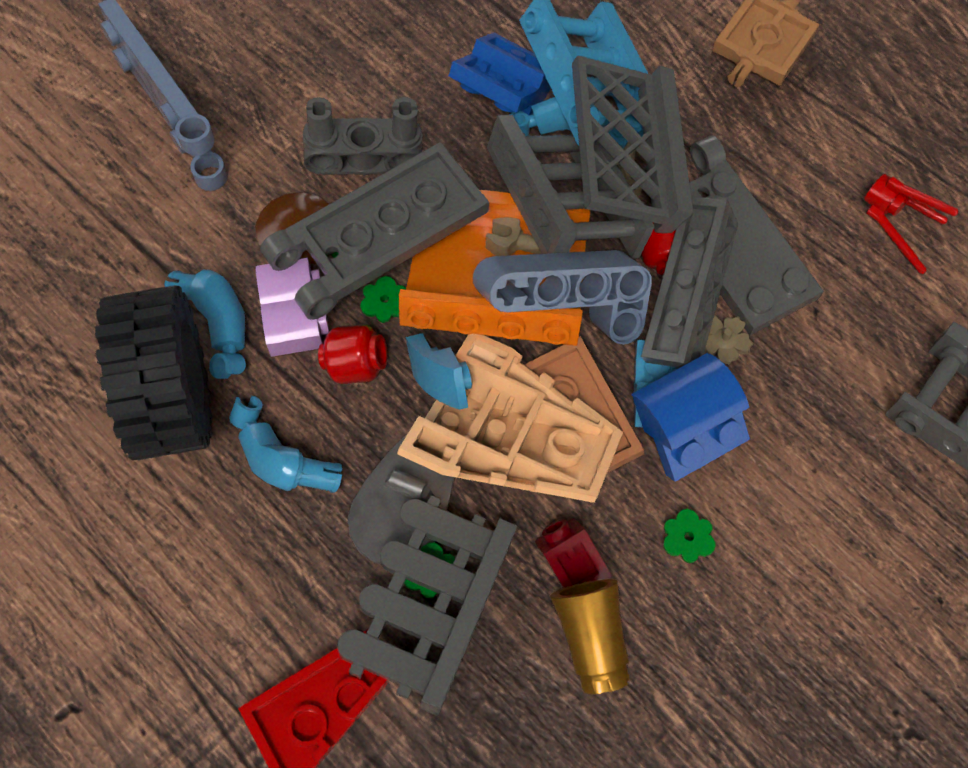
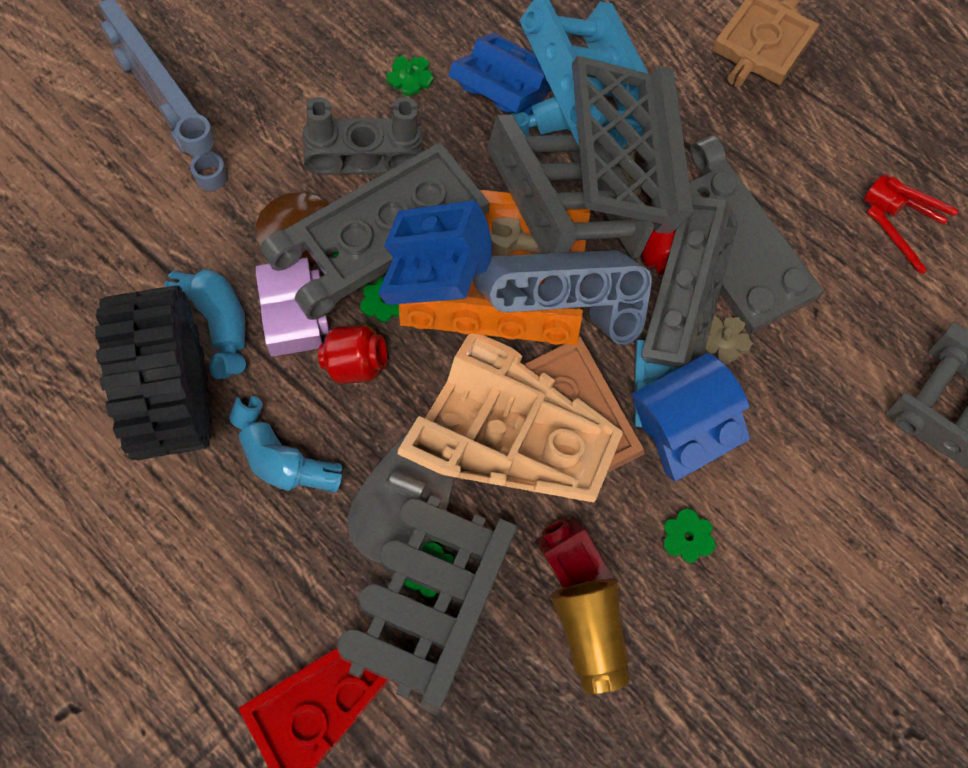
(410, 75): none -> green plant
(436, 253): none -> blue brick
(439, 372): dark azure slope -> none

